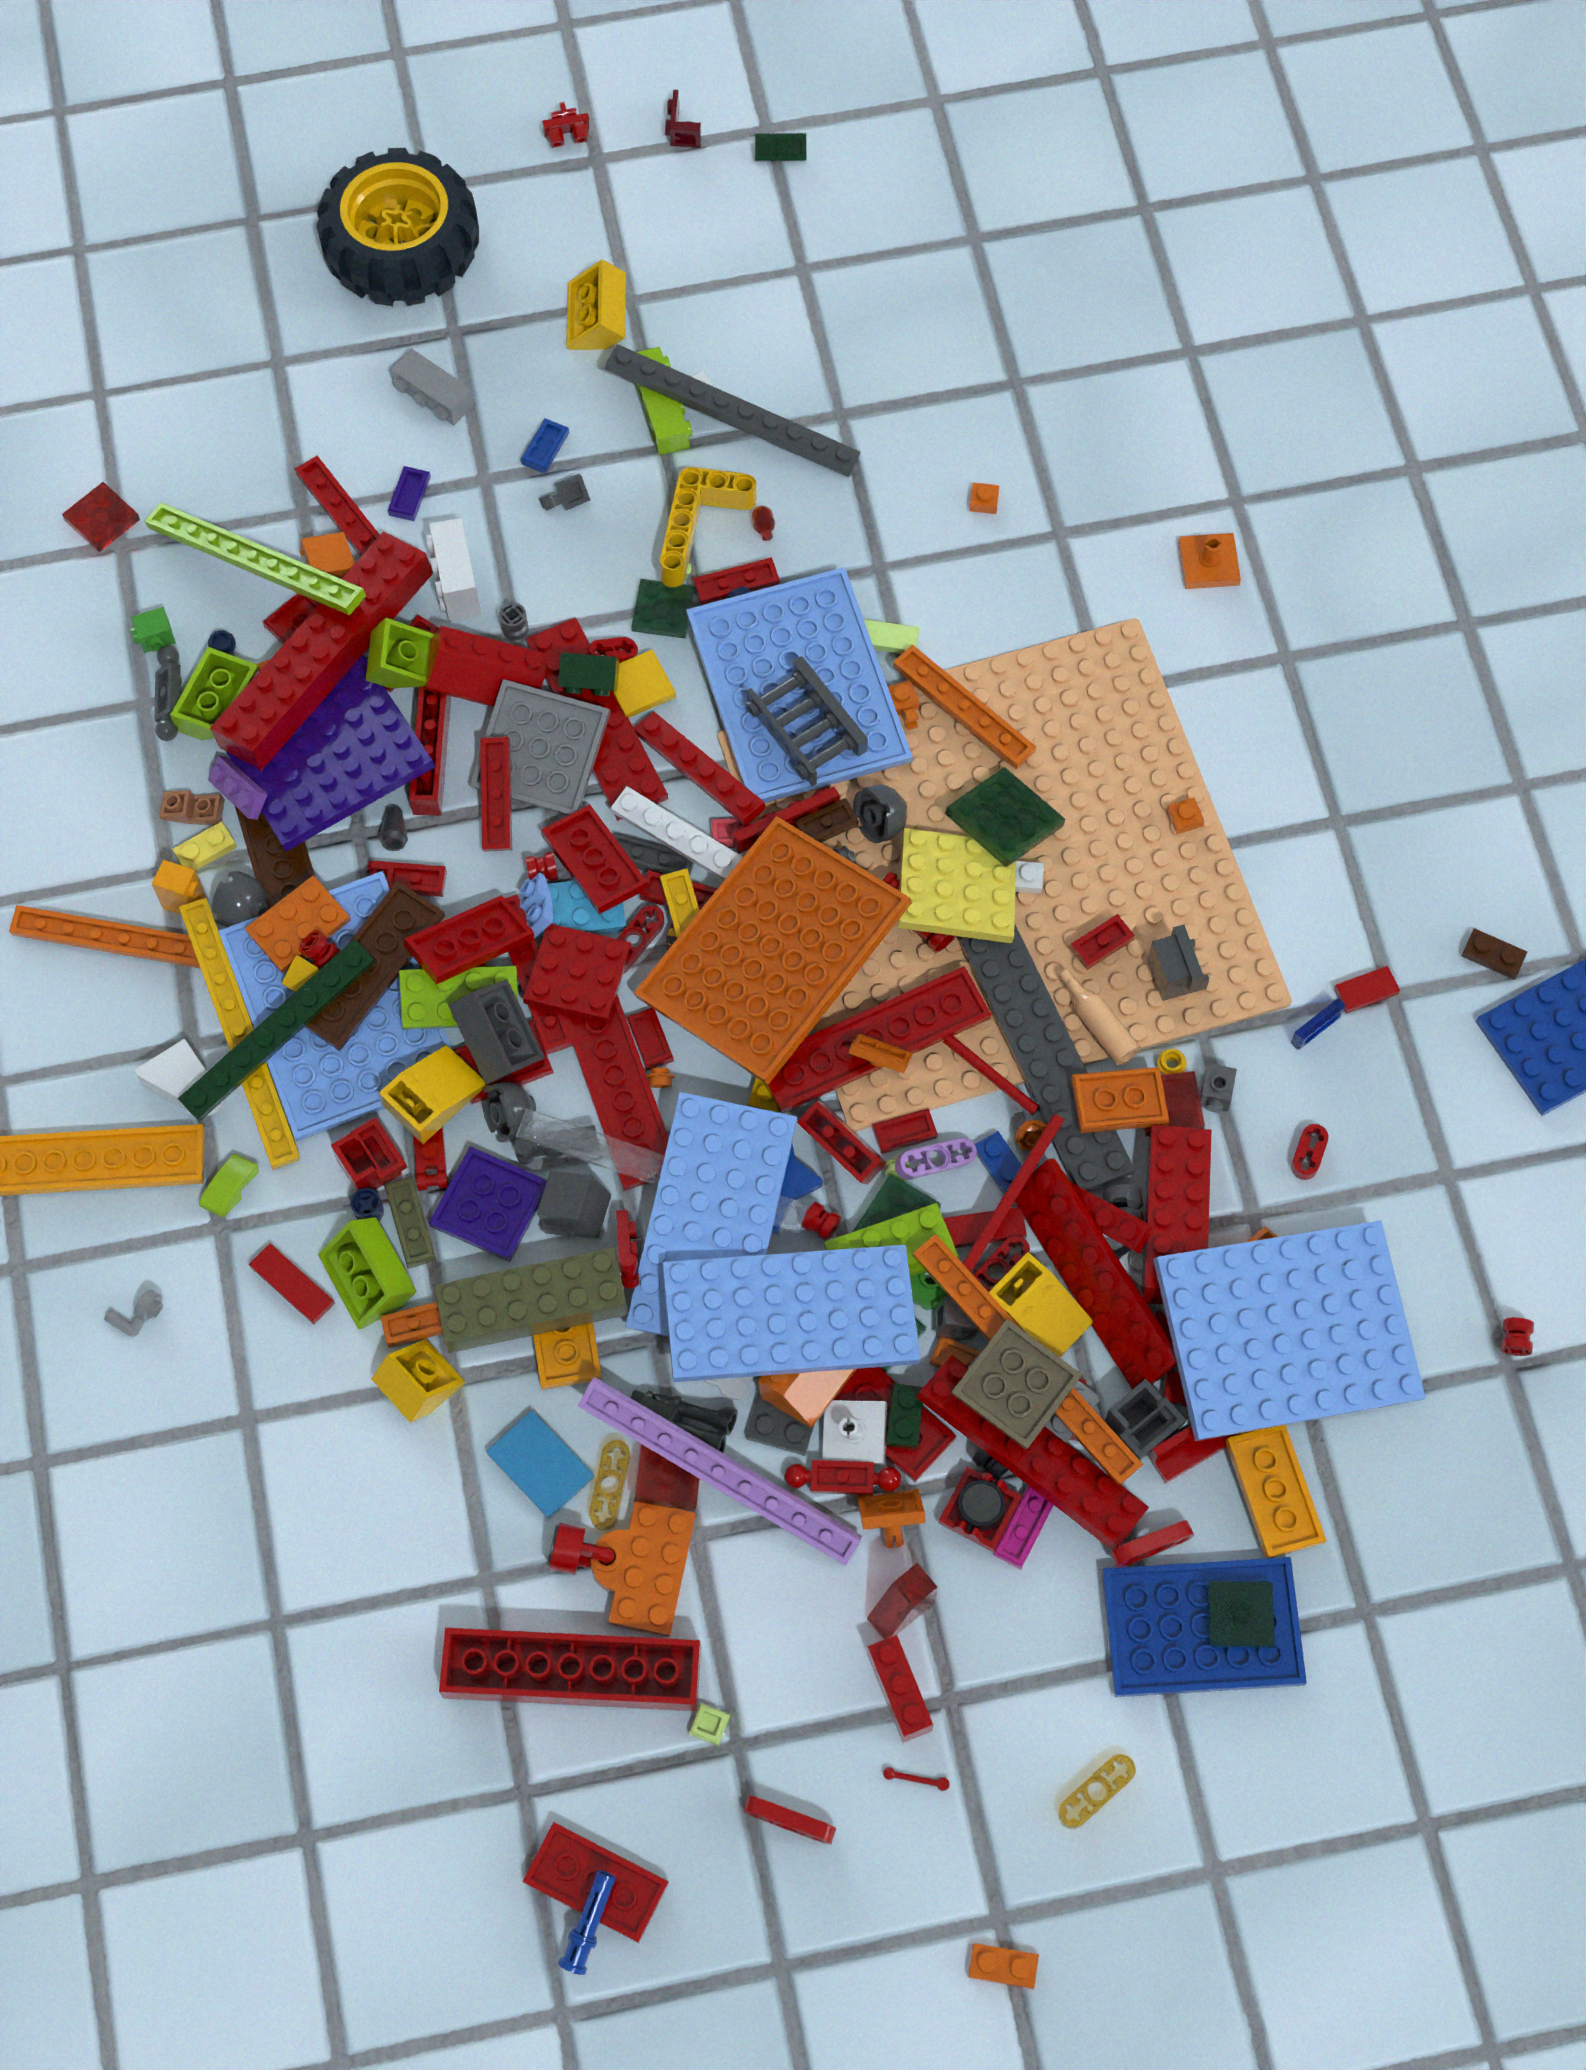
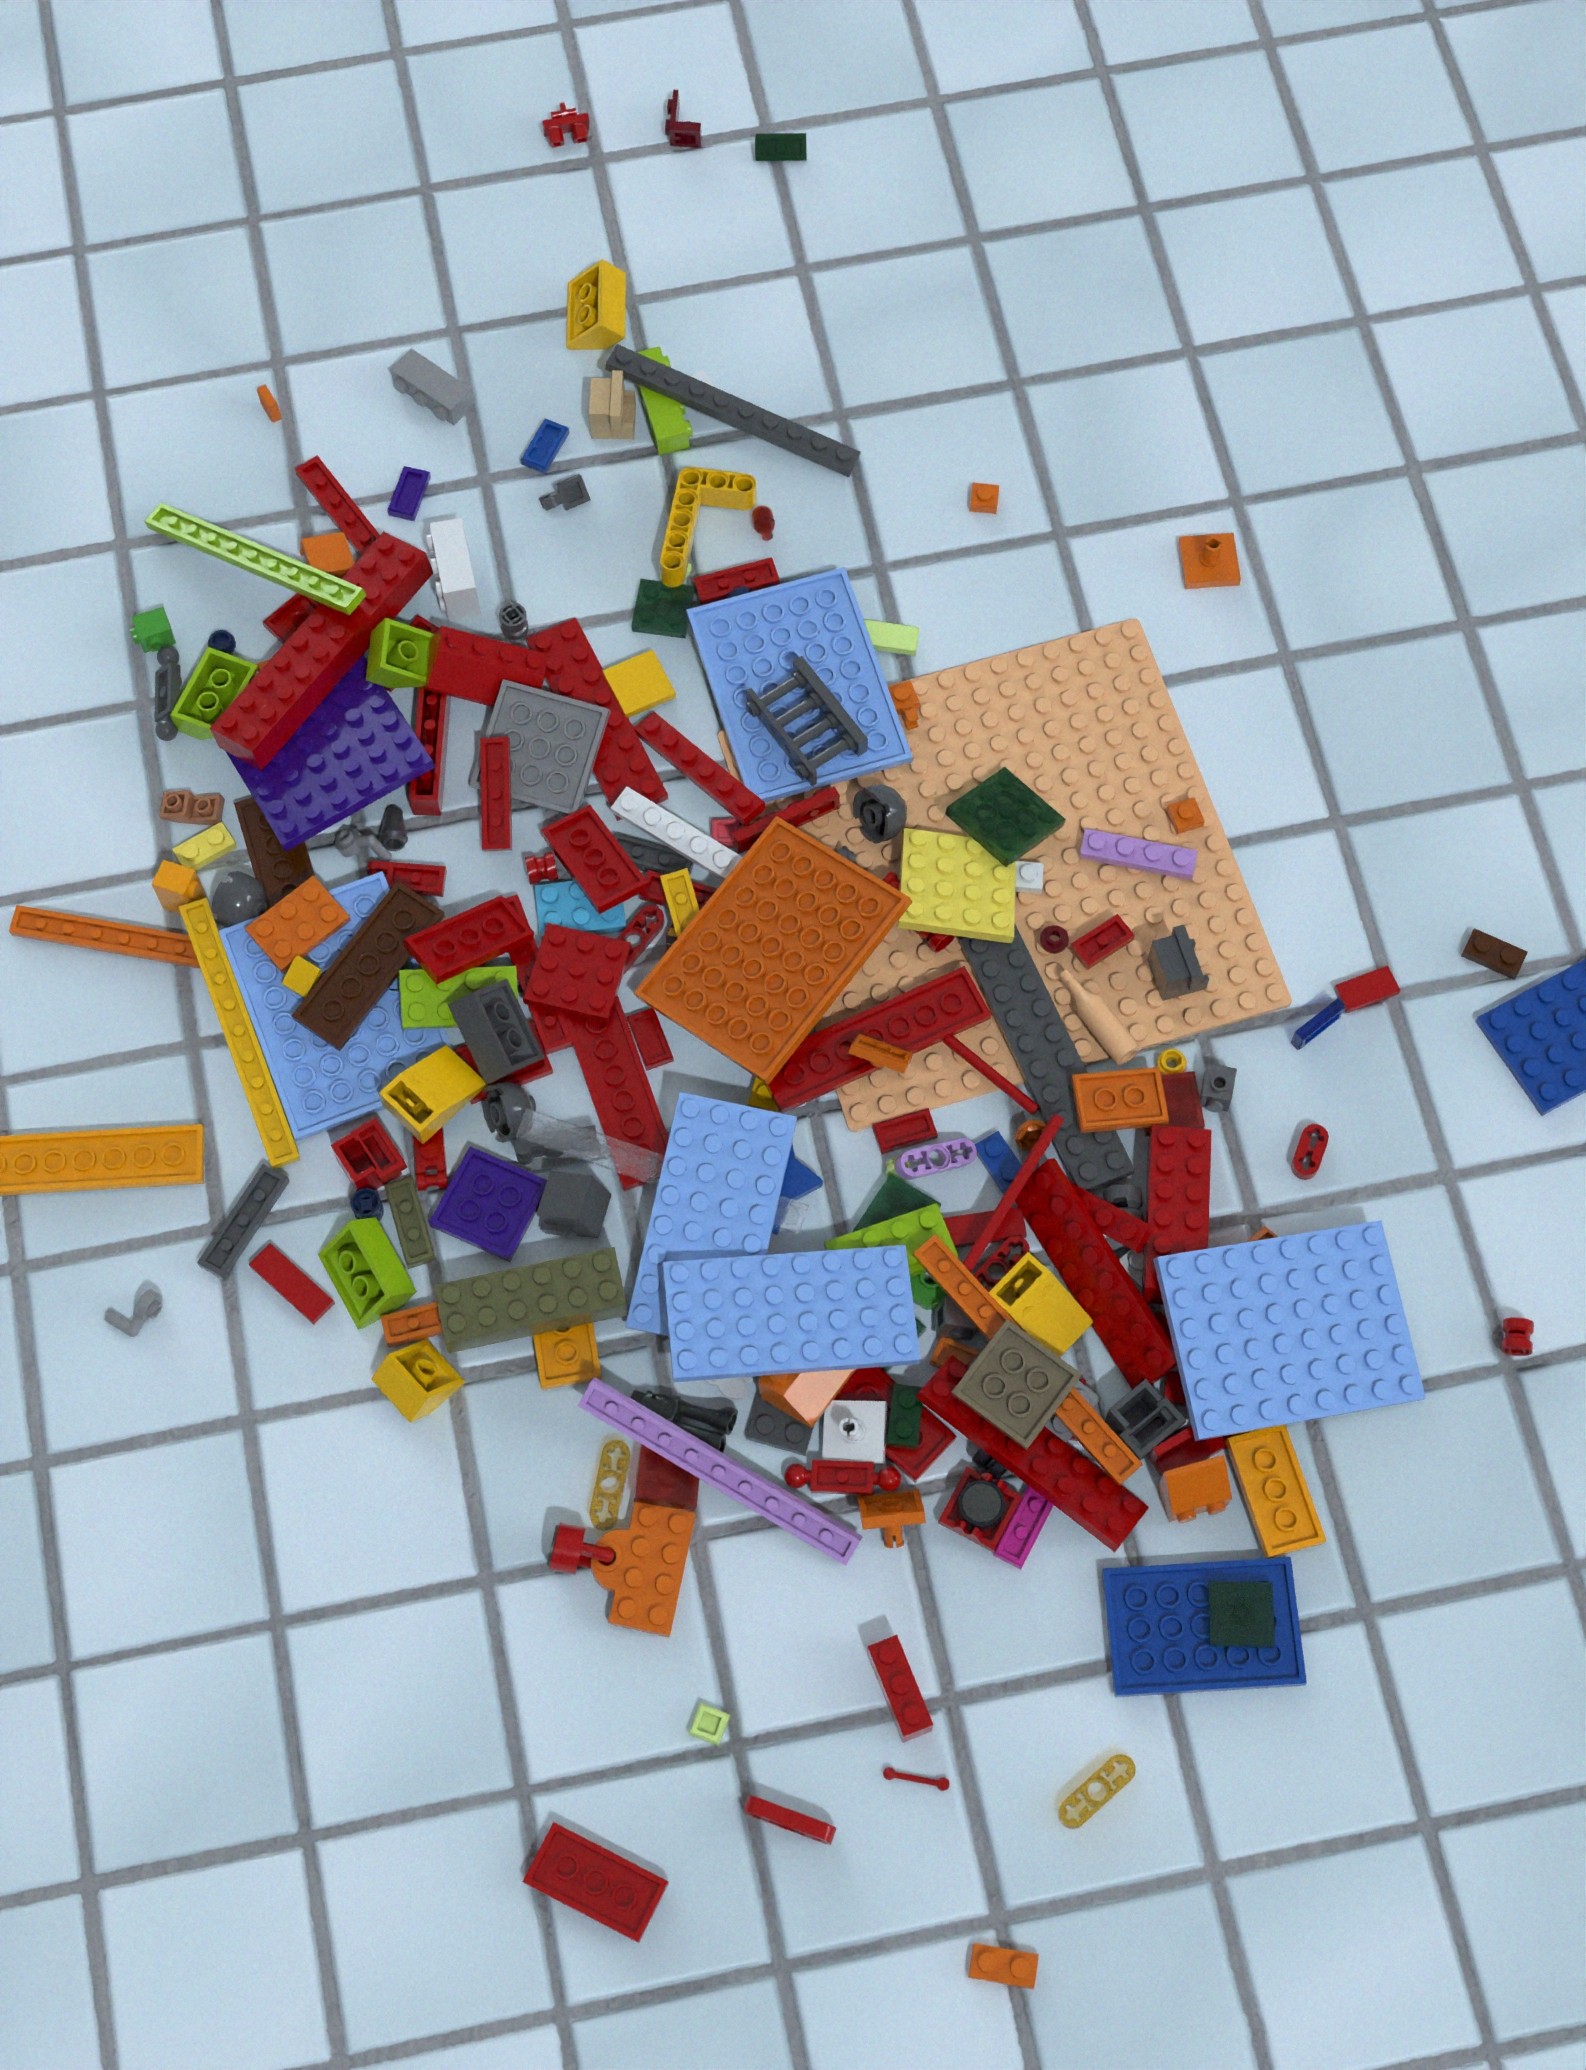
(100, 517): clear red plate -> none
(173, 1073): white slope -> none
(226, 1186): lime slope -> none
(237, 787): medium lavender plate -> none
(243, 1222): none -> dark grey plate
(269, 403): none -> orange tile
(276, 1030): dark green plate -> none
(318, 949): red wheel -> none
(351, 841): none -> light grey plate
(379, 192): black wheel -> none
(537, 903): light blue slope -> none
(540, 1464): dark azure tile -> none
(570, 1669): red brick -> none
(582, 1936): blue pin -> none
(588, 672): dark green brick -> none
(611, 408): none -> tan plate
(612, 647): red beam -> none
(627, 1249): red plate -> none
(660, 1078): orange plate -> none
(821, 1221): red wheel -> none
(828, 821): reddish brown plate -> none
(842, 1142): red brick -> none
(903, 1602): clear red slope -> none
(964, 707): orange plate -> none
(1054, 946): none -> dark red plate
(1138, 854): none -> lavender plate
(1152, 1544): red beam -> none
(1195, 1489): none -> orange slope

